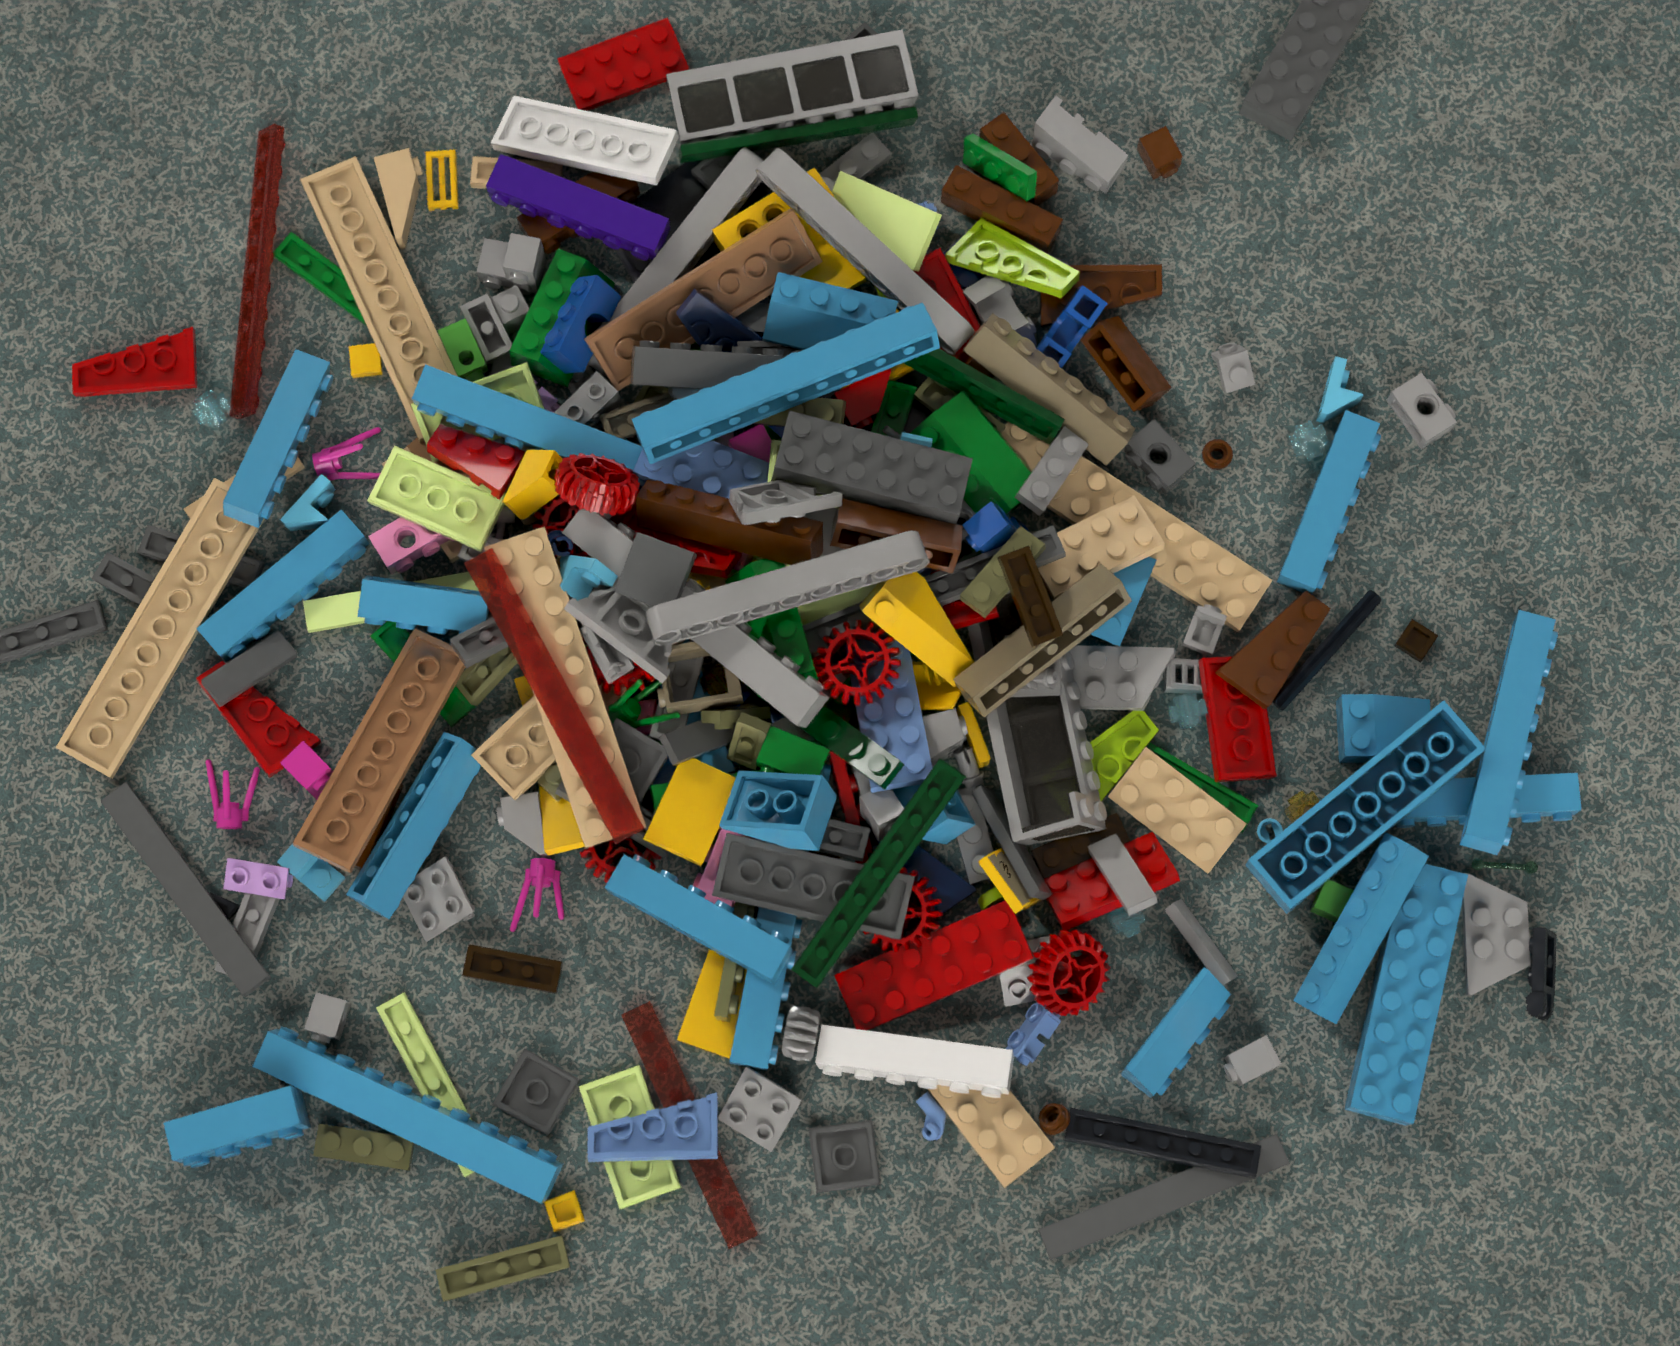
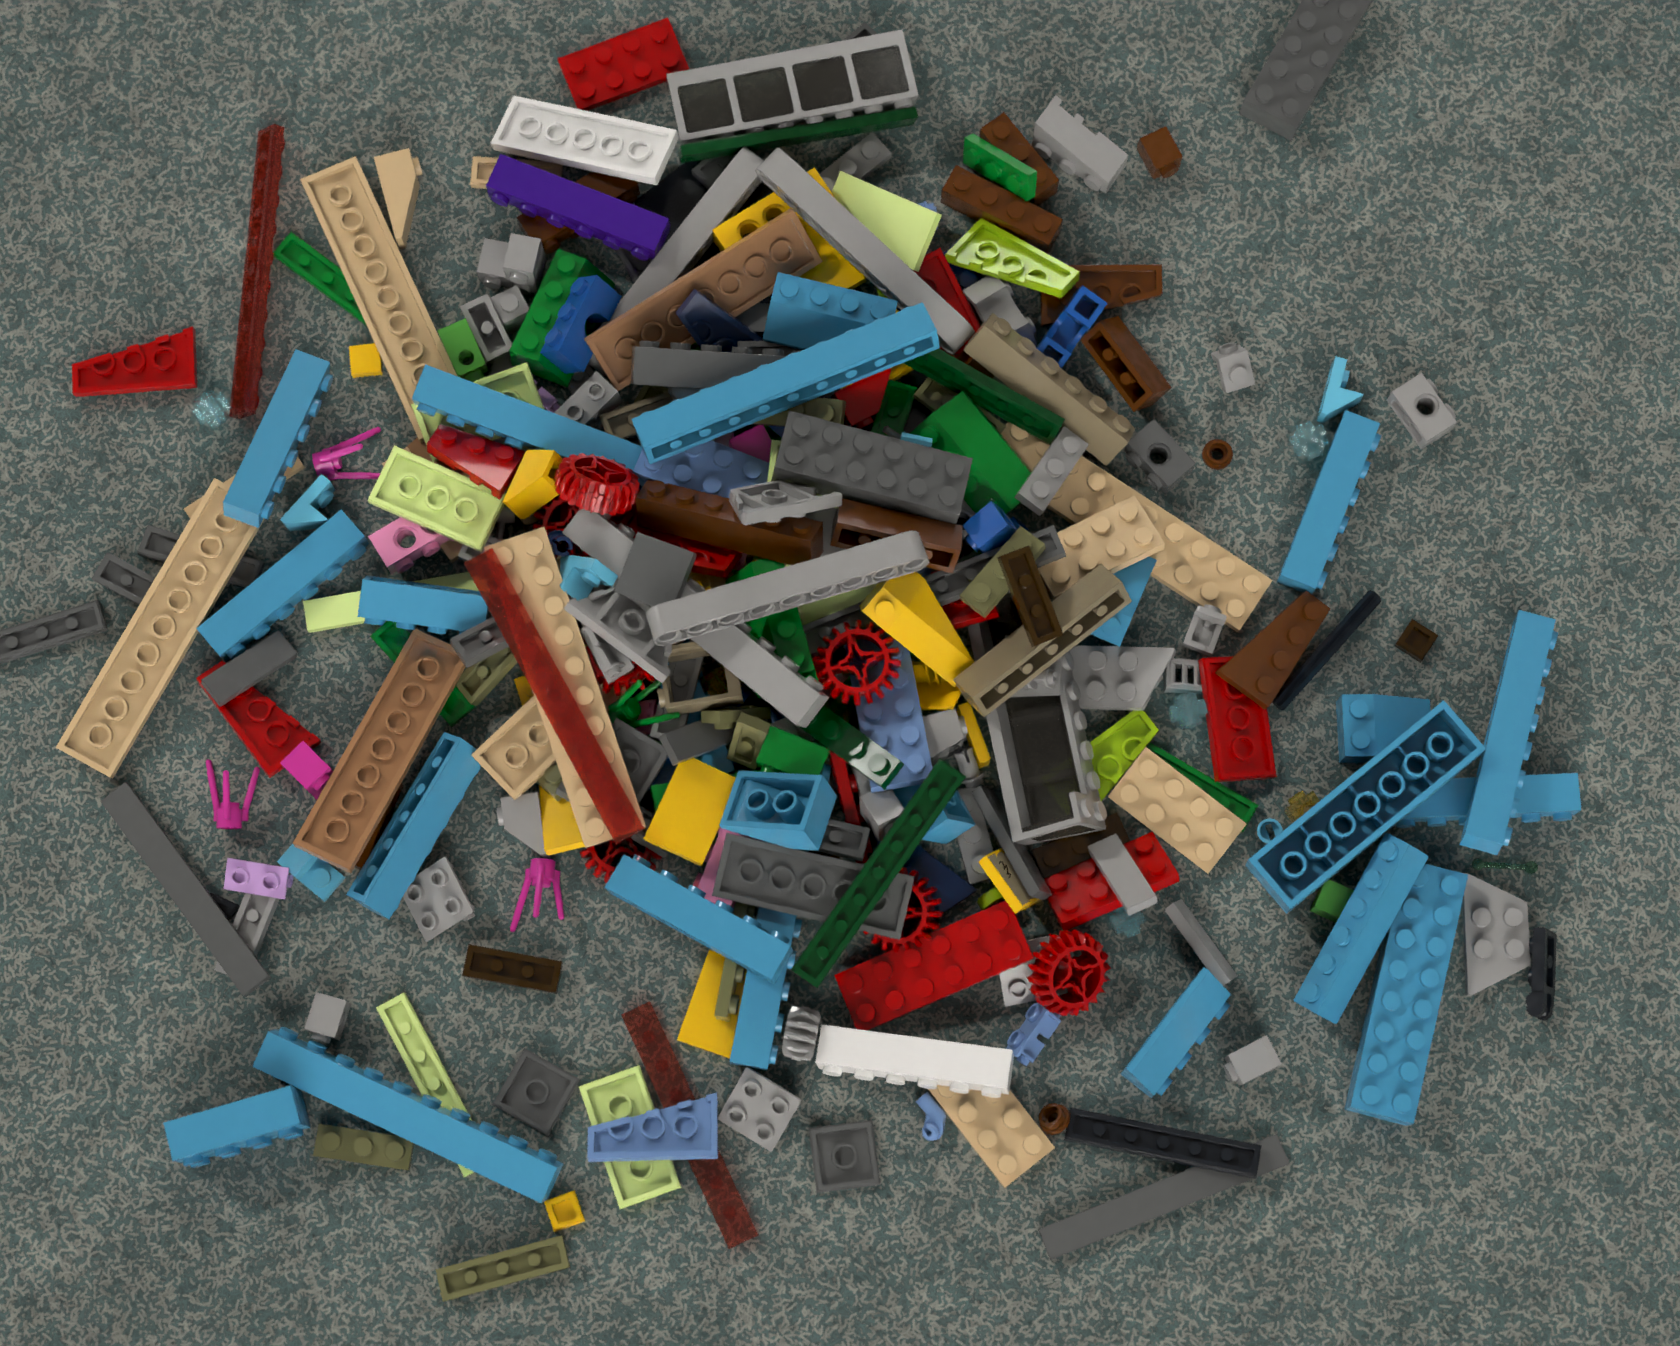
(443, 204): yellow tile -> none

